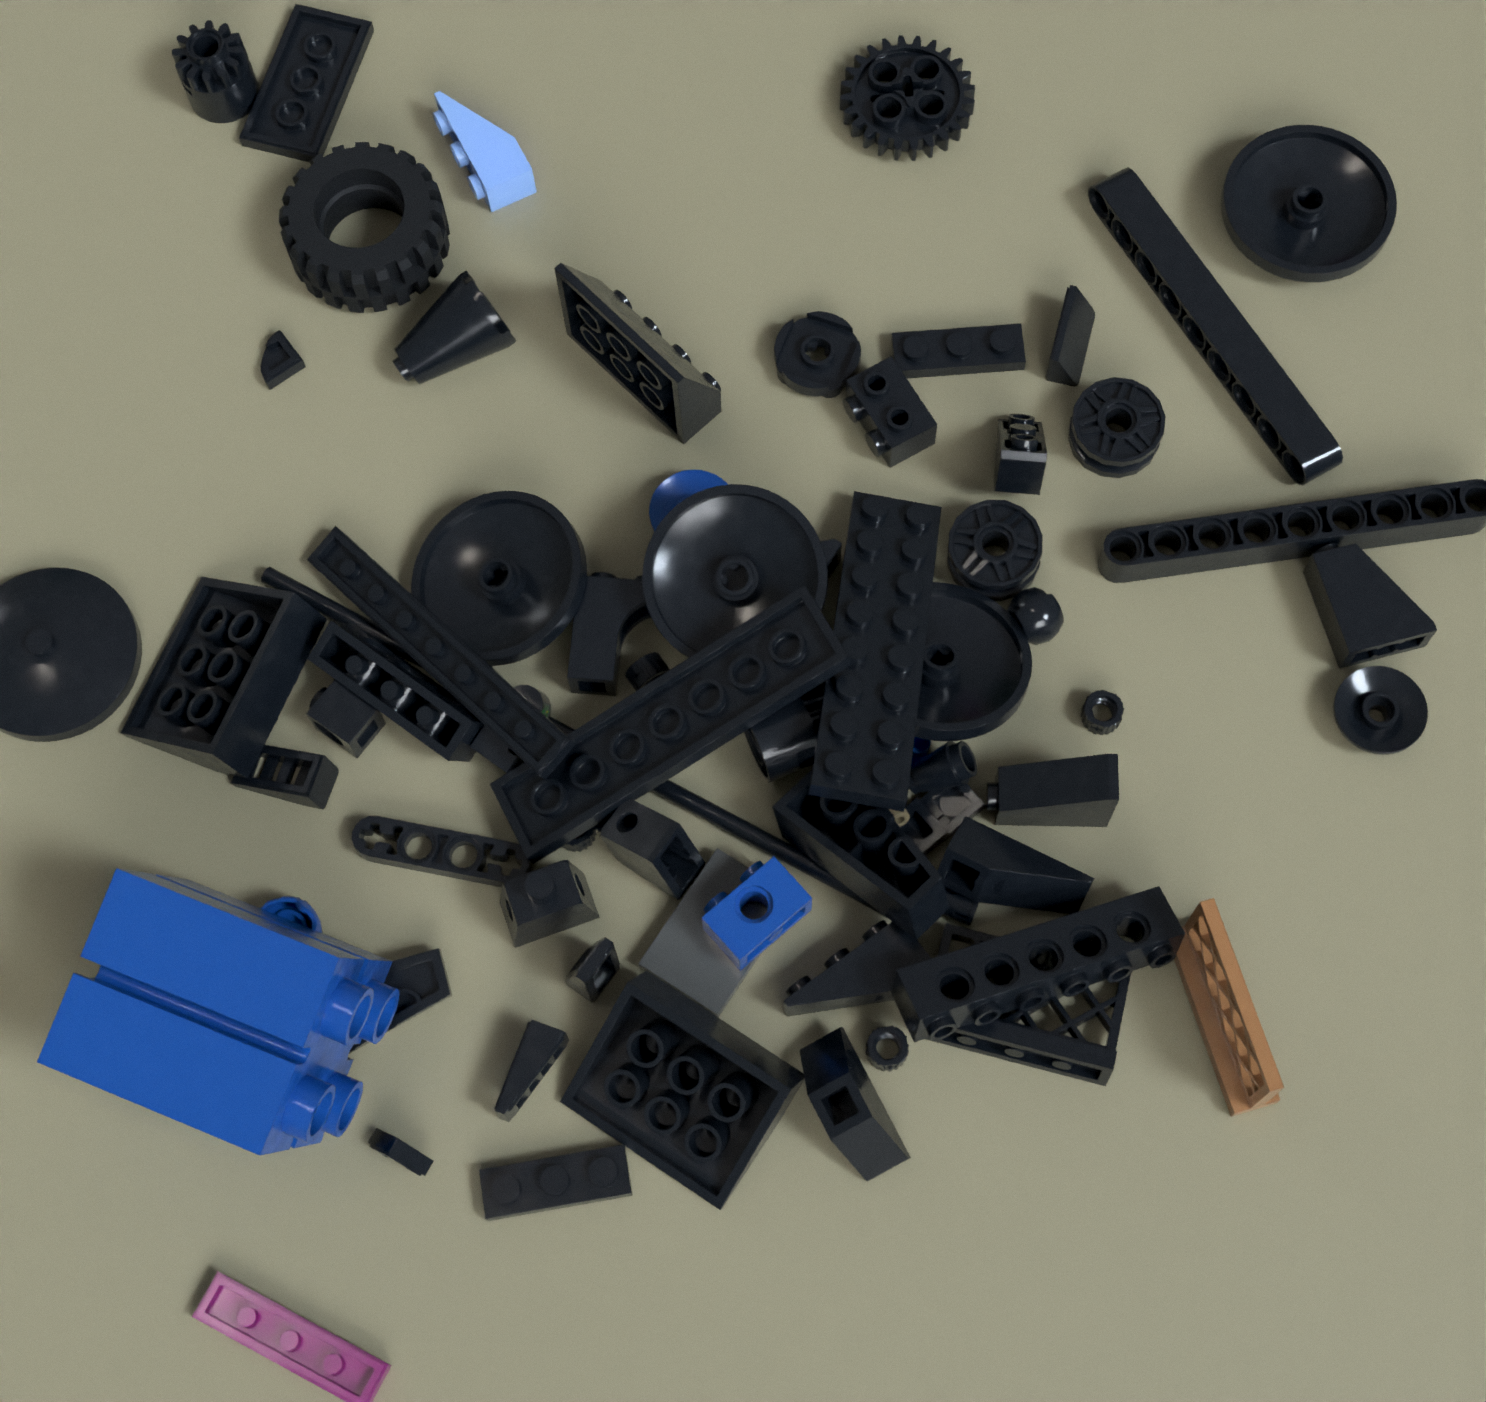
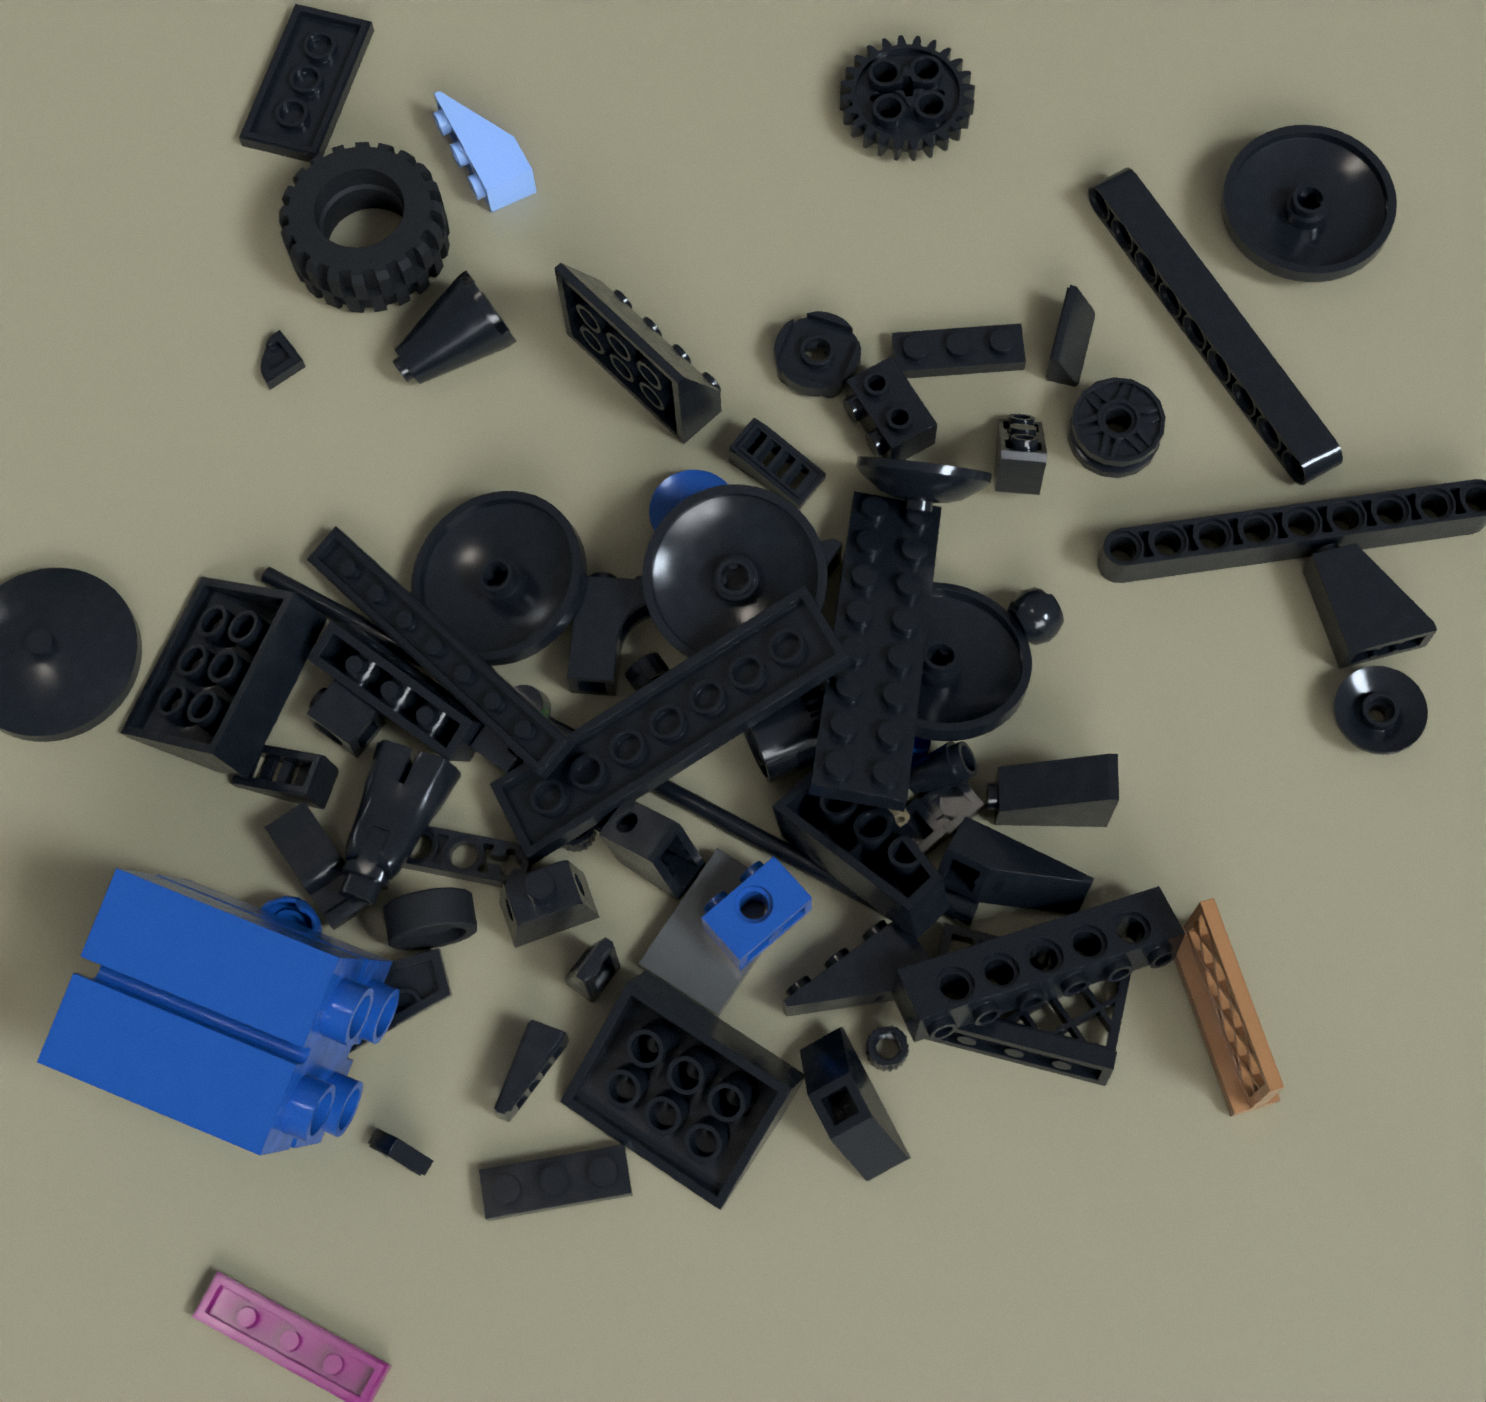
(216, 73): black gear -> none
(314, 863): none -> black piece
(394, 811): none -> black piece
(430, 918): none -> black tyre
(769, 442): none -> black slope
(922, 481): none -> black dish
(1000, 525): black wheel -> none
(1105, 698): black axle -> none

